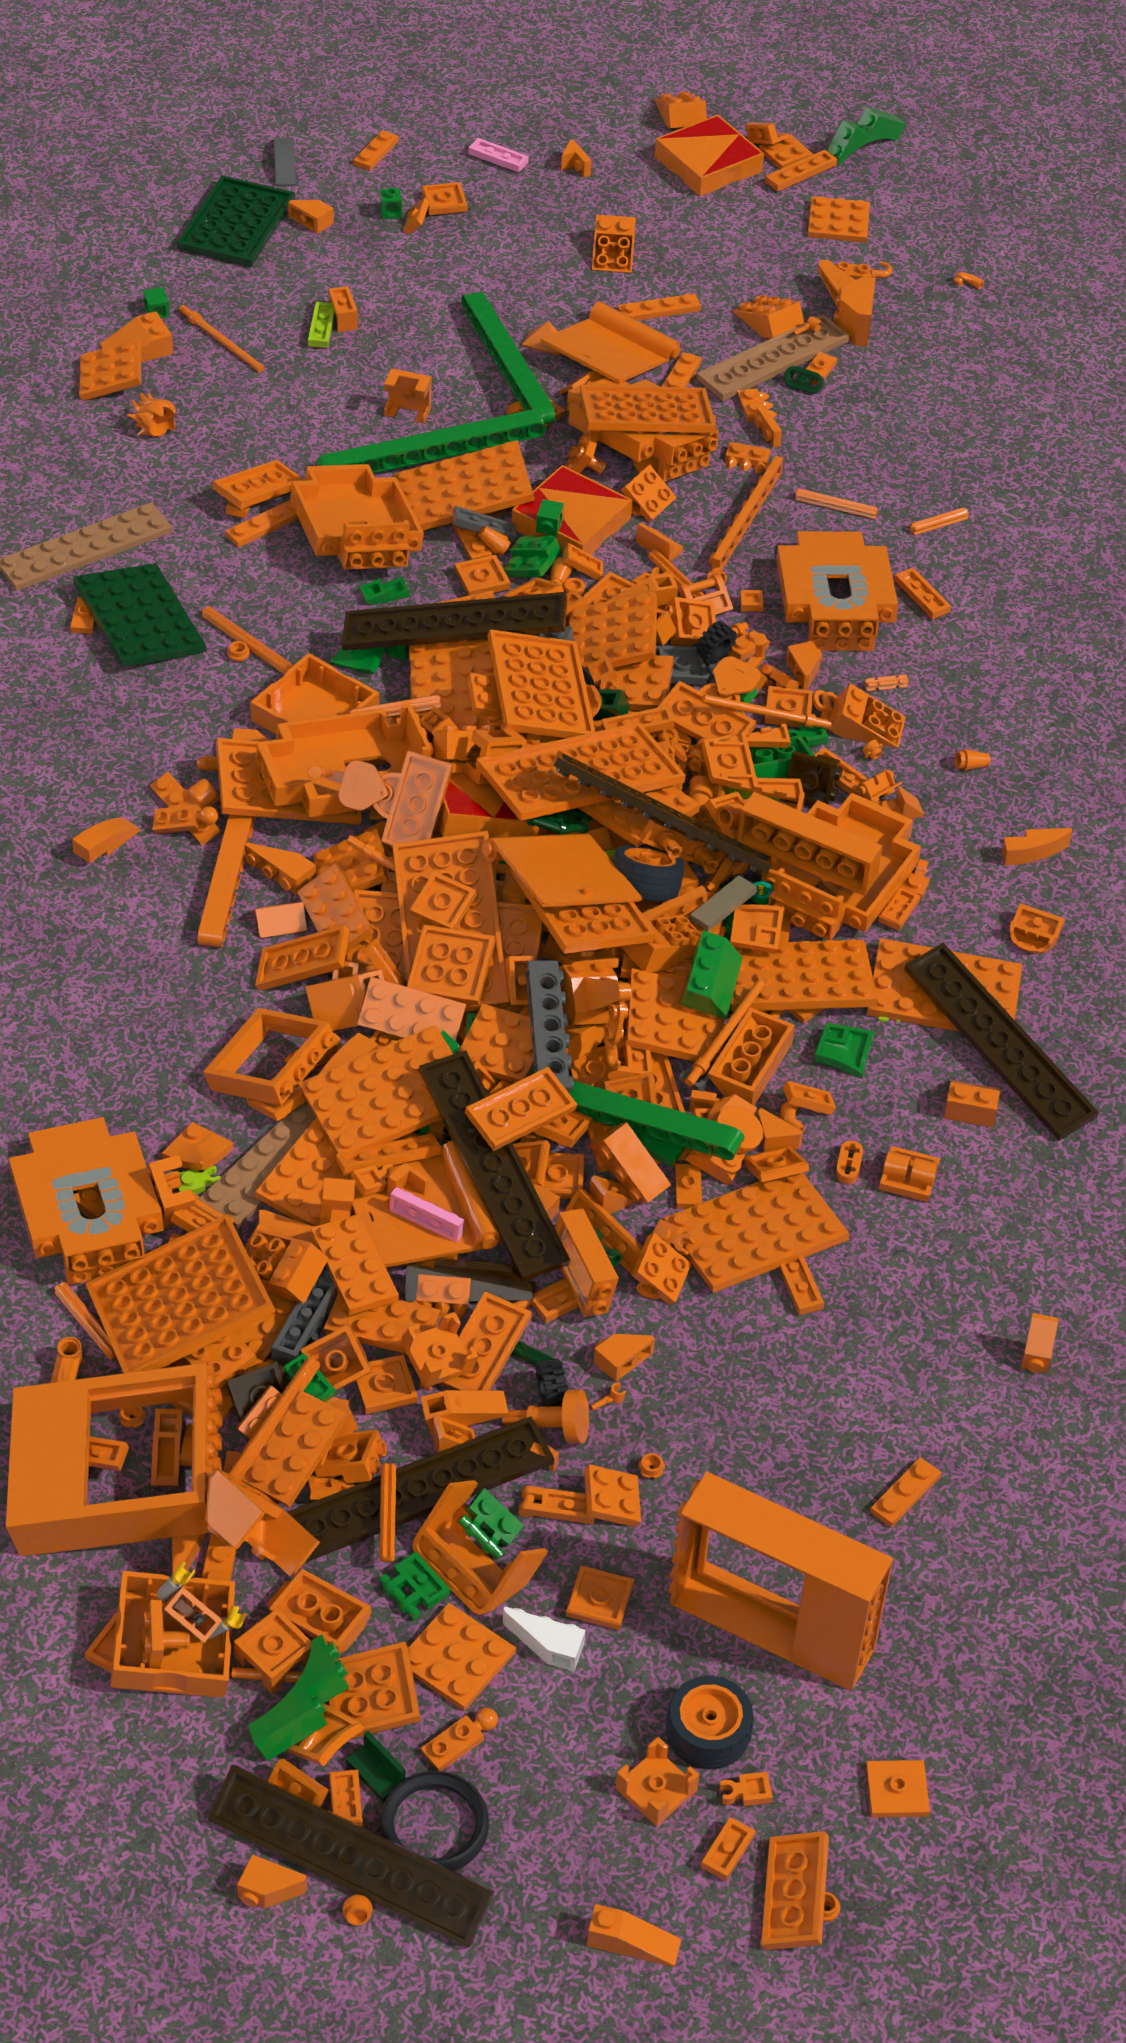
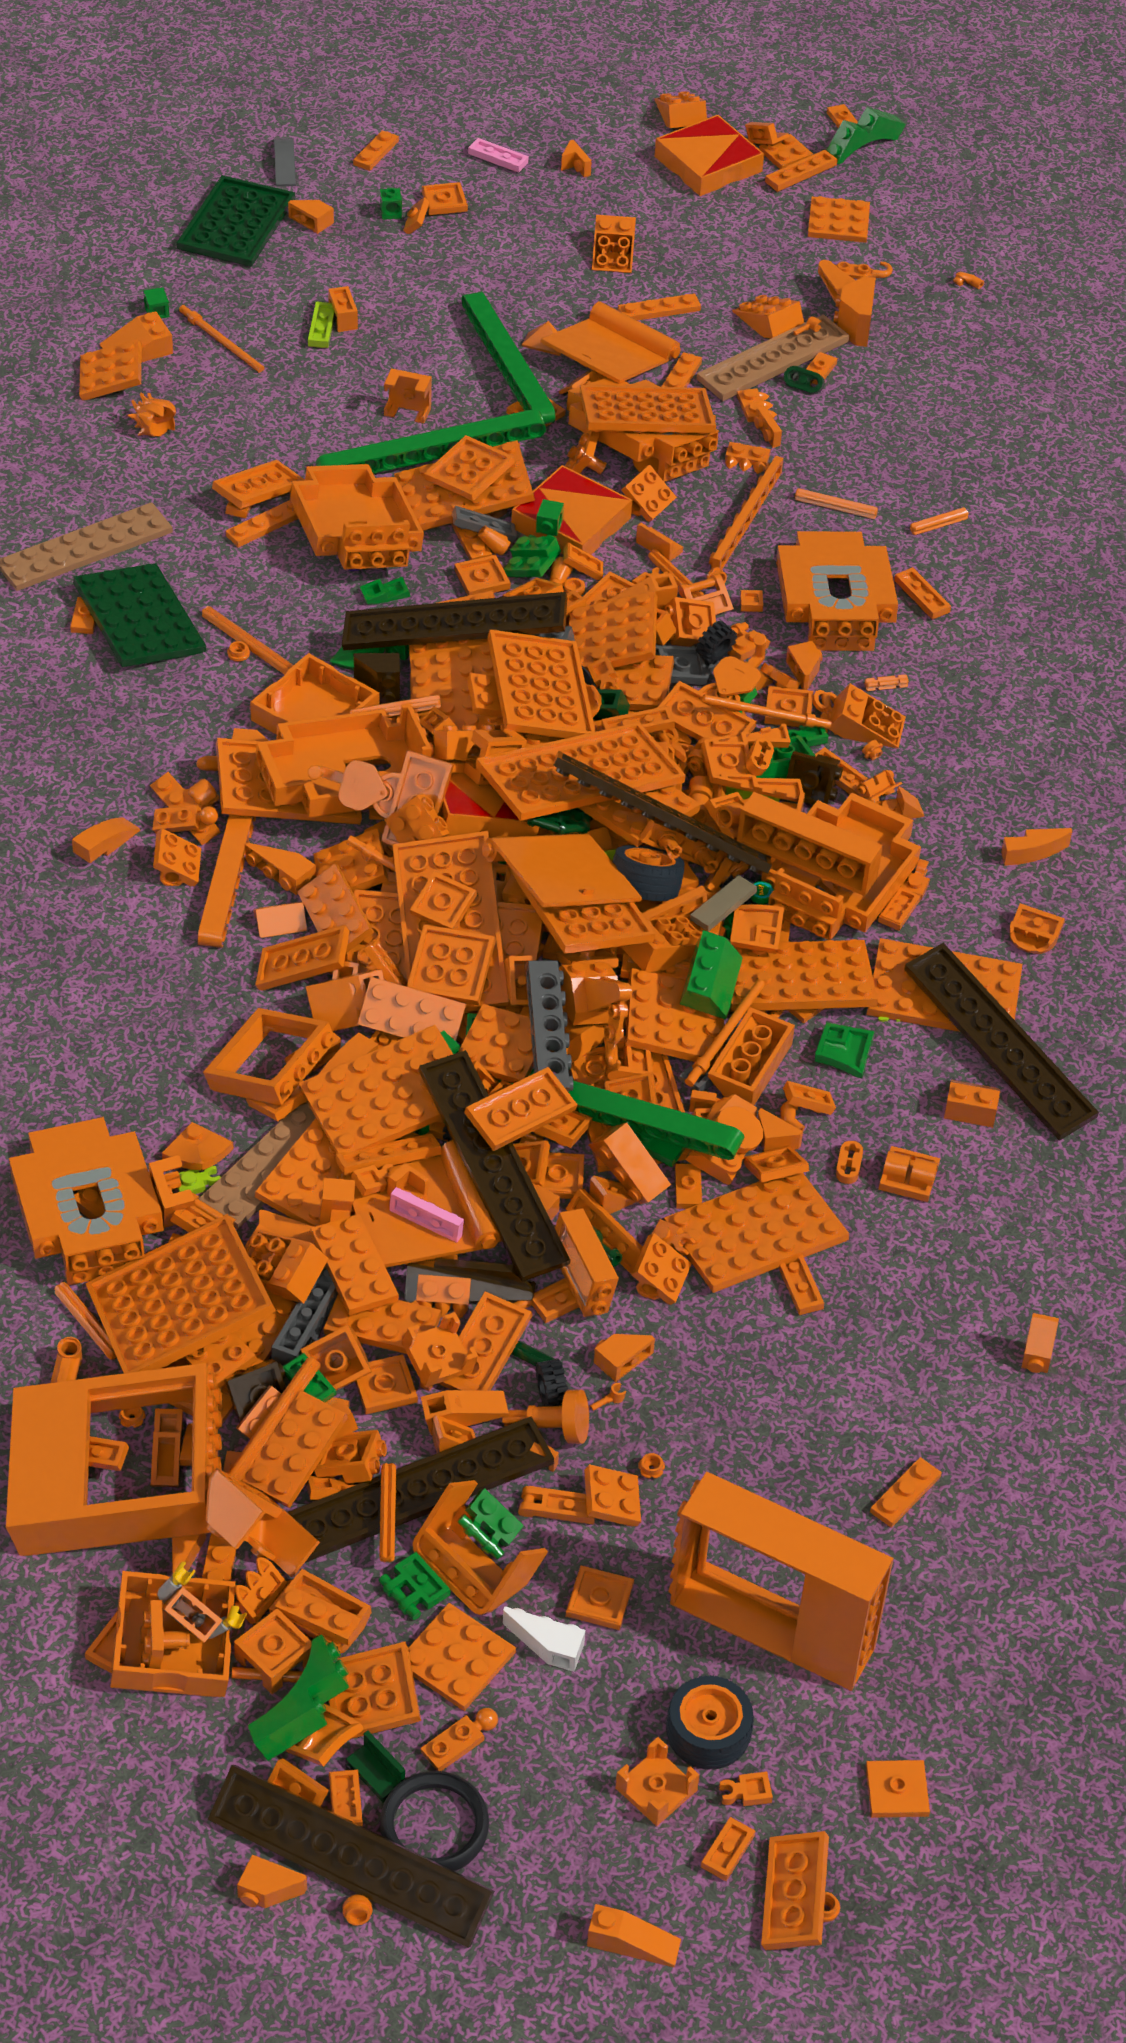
(176, 859): none -> orange plate
(260, 1590): none -> orange plate
(319, 1615): none -> orange plate
(380, 673): none -> dark brown slope
(417, 821): none -> orange plate
(469, 468): none -> orange plate
(762, 757): none -> orange beam
(840, 113): none -> orange plate
(971, 759): orange cone -> none

